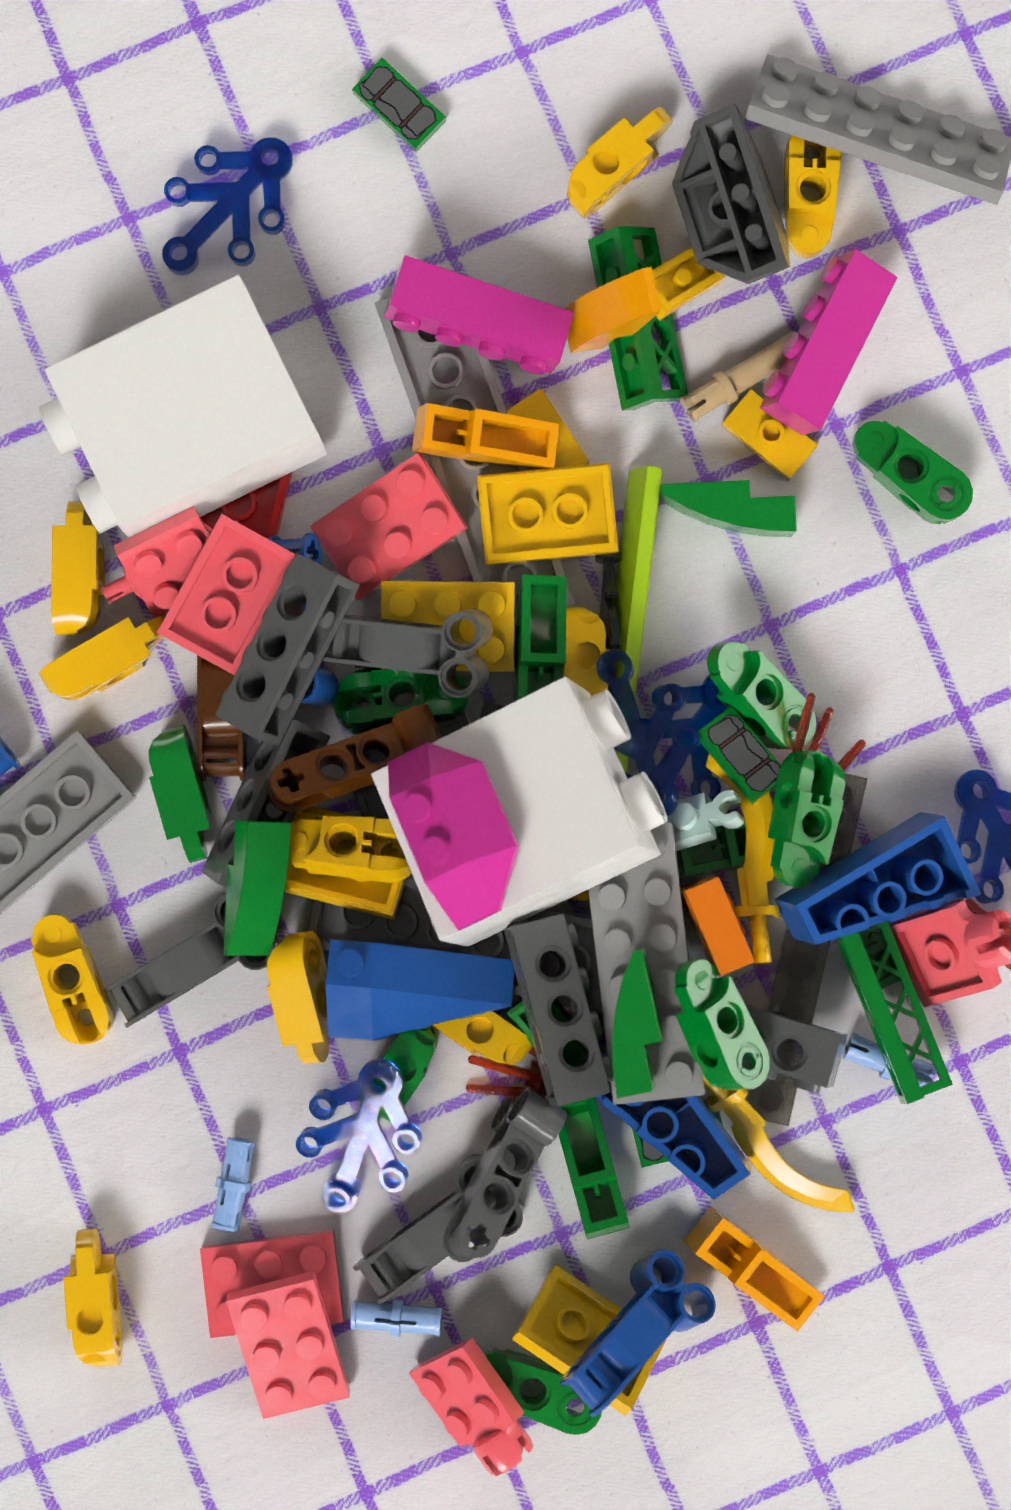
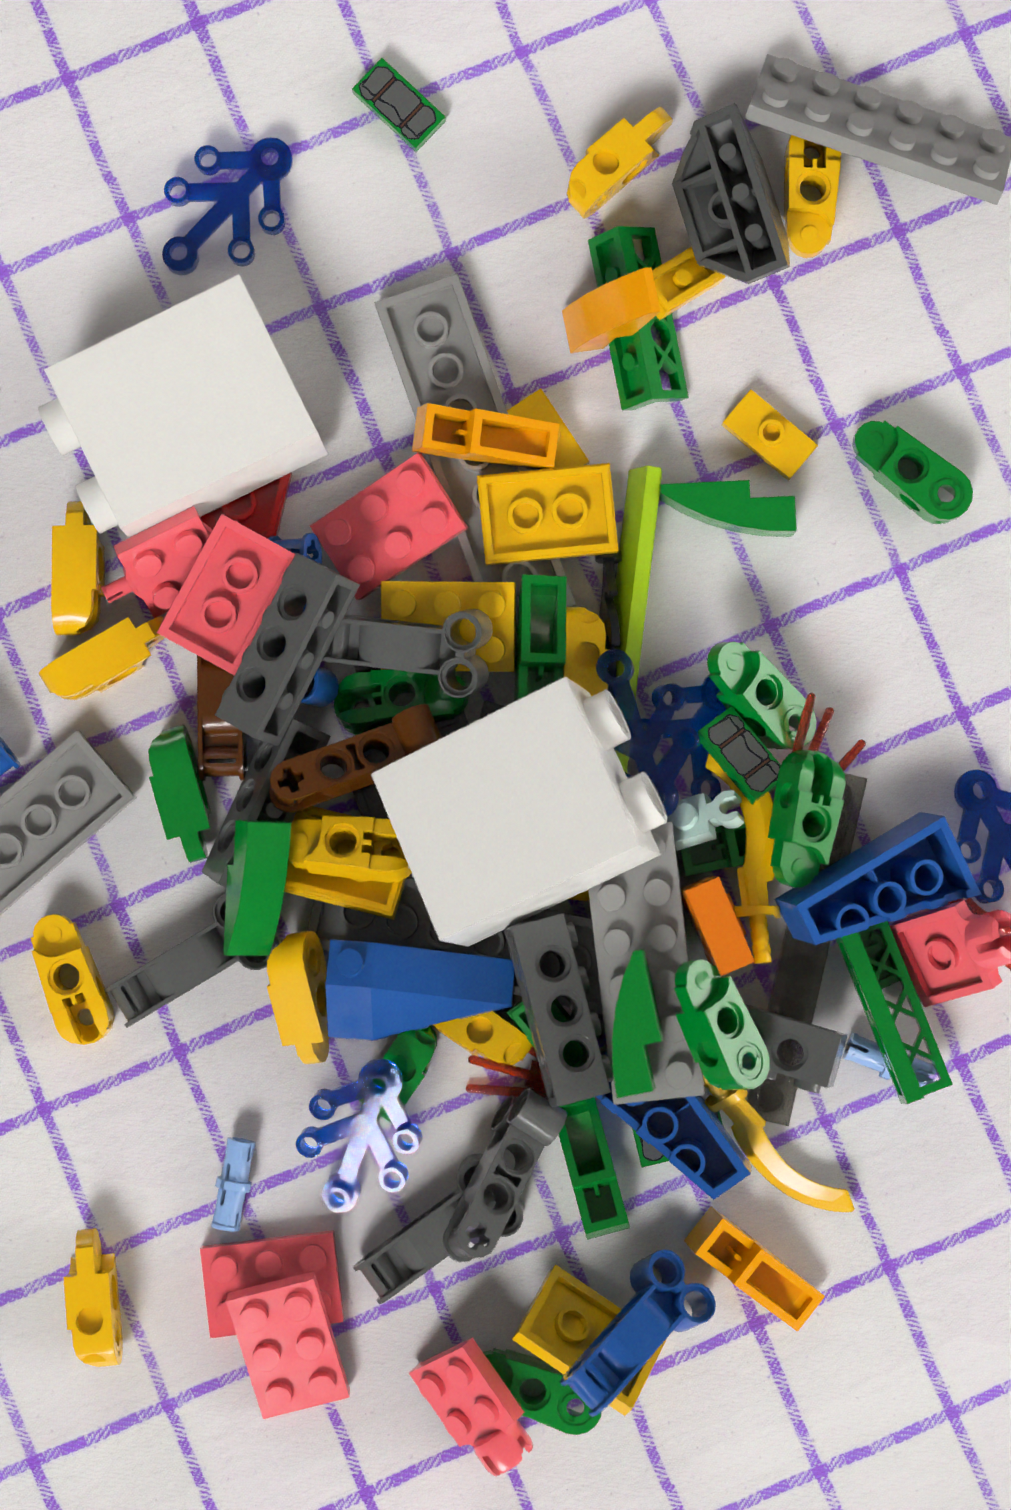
(396, 1318): light blue pin -> none
(454, 830): dark pink wedge -> none
(478, 316): dark pink brick -> none
(727, 385): tan pin -> none
(827, 342): dark pink brick -> none

